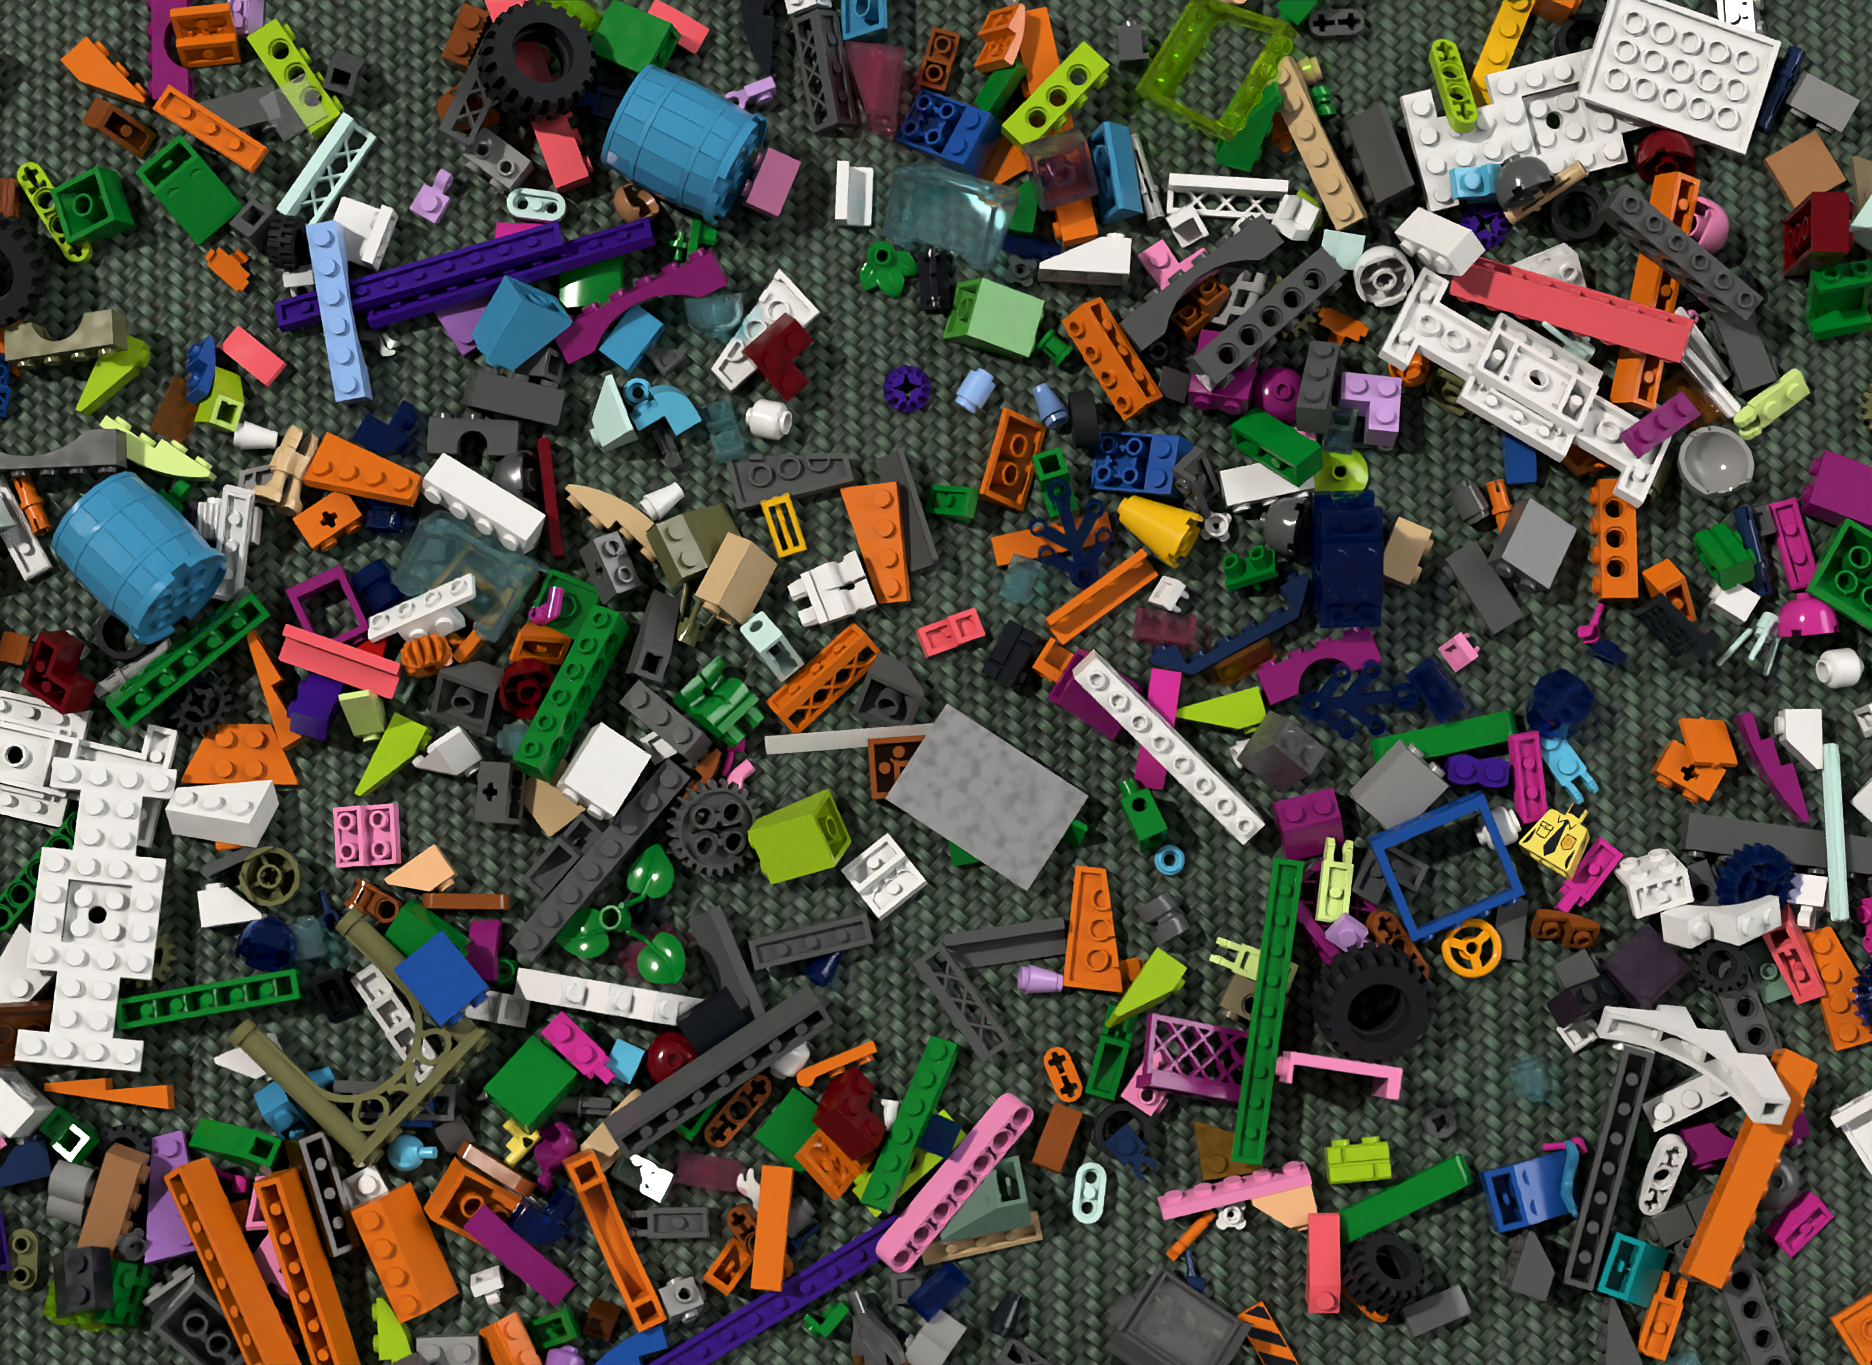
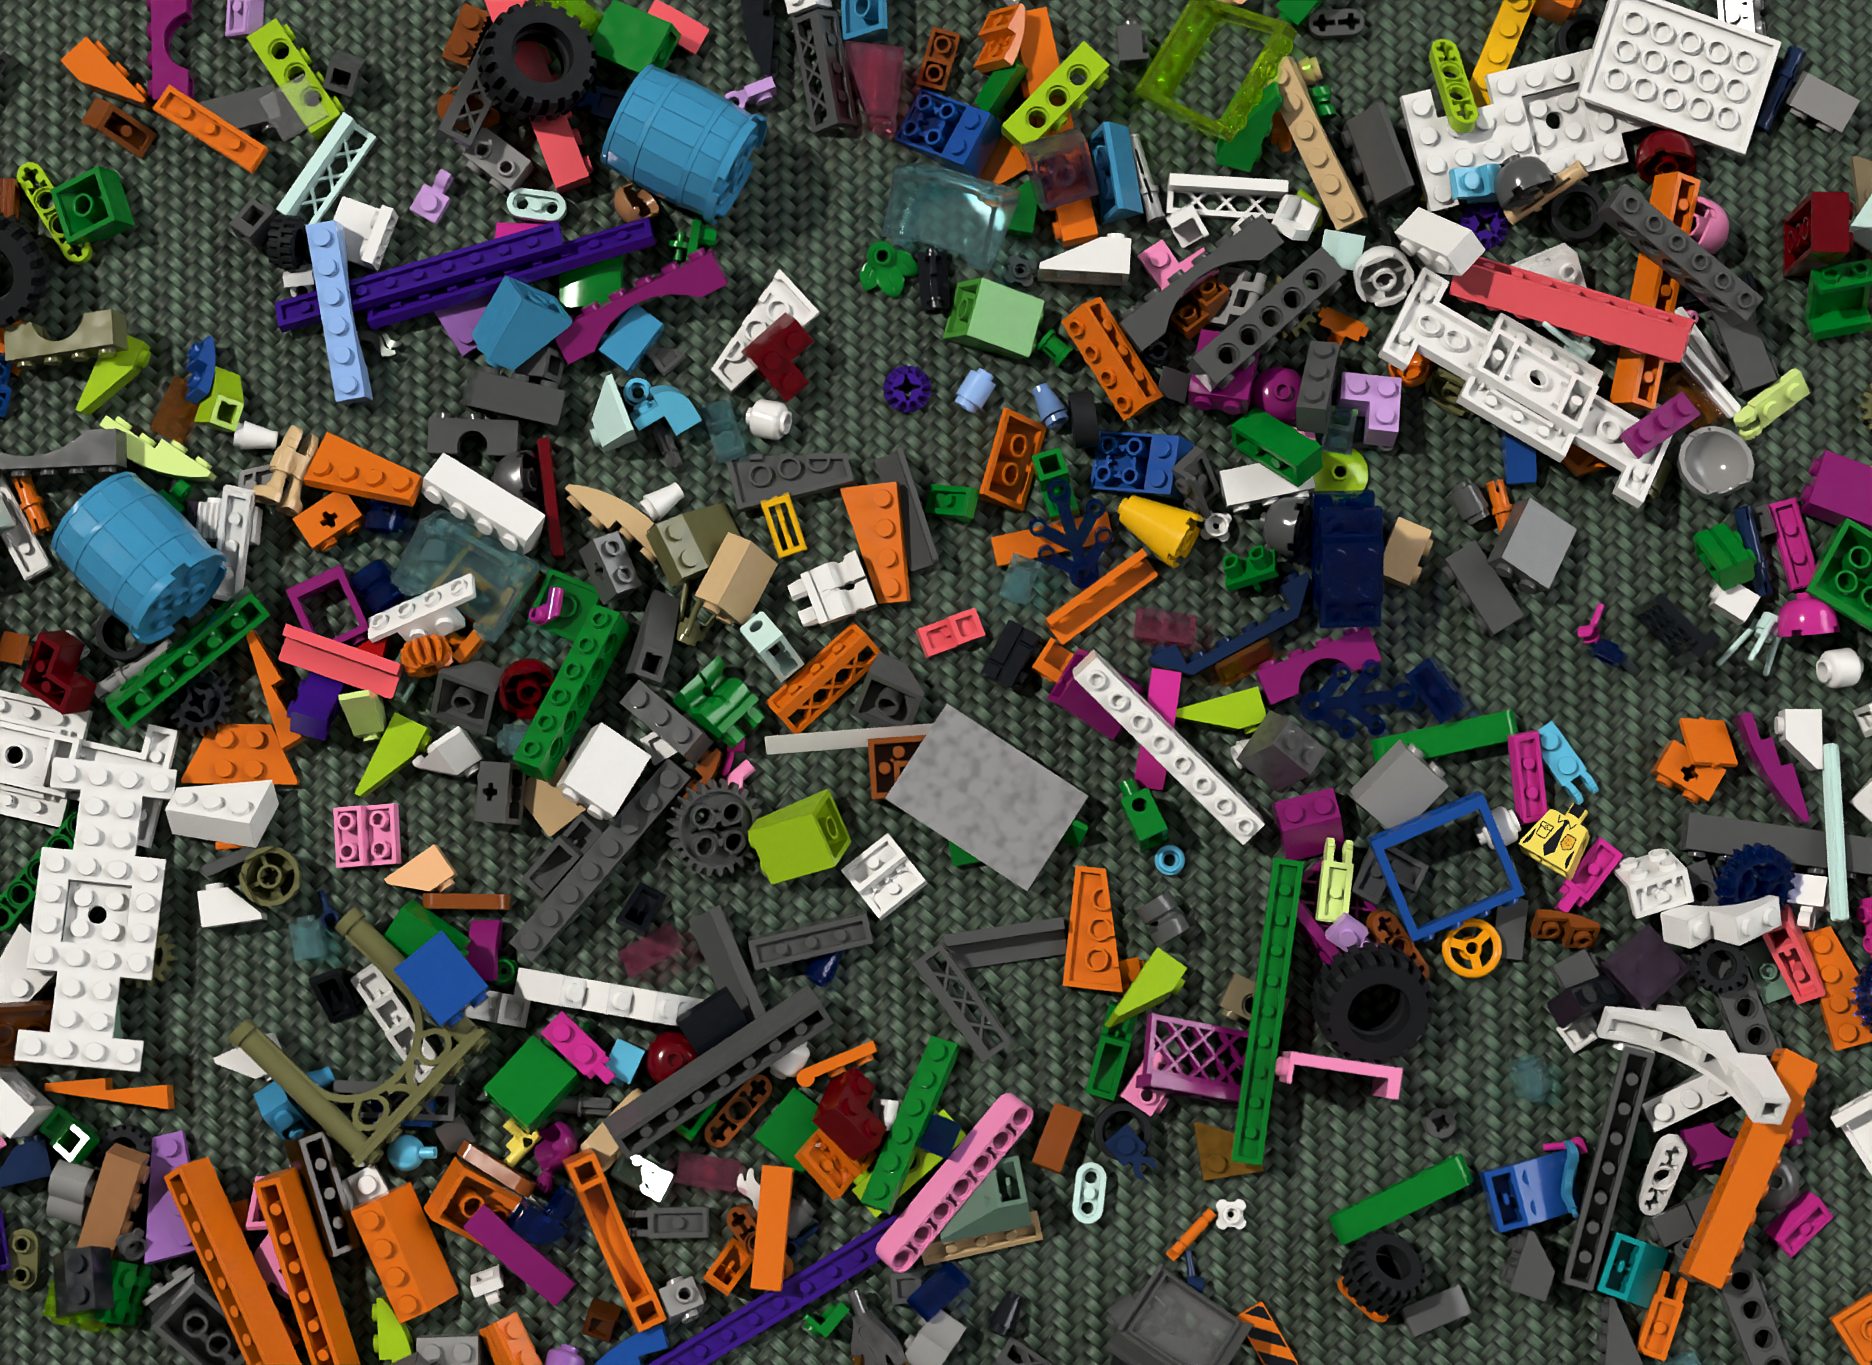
(189, 190): green slope -> none
(205, 35): orange slope -> none
(210, 999): green brick -> none
(229, 267): orange piece -> none
(239, 1145): green slope -> none
(240, 1183): dark pink hand -> none
(253, 356): coral slope -> none
(267, 944): clear blue cylinder -> none
(371, 901): dark orange piece -> none
(390, 438): clear blue brick -> none
(540, 643): orange slope -> none
(554, 1328): green slope -> none
(586, 932): green plant -> none
(714, 312): clear light blue cylinder -> none
(770, 182): bright pink brick -> none
(853, 195): white panel -> none
(1030, 247): clear blue axle -> none
(1038, 980): lavender cone -> none
(1055, 1077): orange beam -> none
(1167, 594): white tile -> none
(1234, 1190): bright pink plate -> none
(1246, 961): yellowish green hinge -> none
(1288, 1206): light nougat slope -> none
(1323, 1263): coral slope -> none
(1357, 1161): lime brick -> none
(1458, 651): bright pink tile -> none
(1468, 770): dark purple brick -> none
(1559, 705): clear blue brick -> none
(1625, 555): orange brick -> none
(1672, 583): orange slope -> none
(1804, 169): medium nougat tile -> none

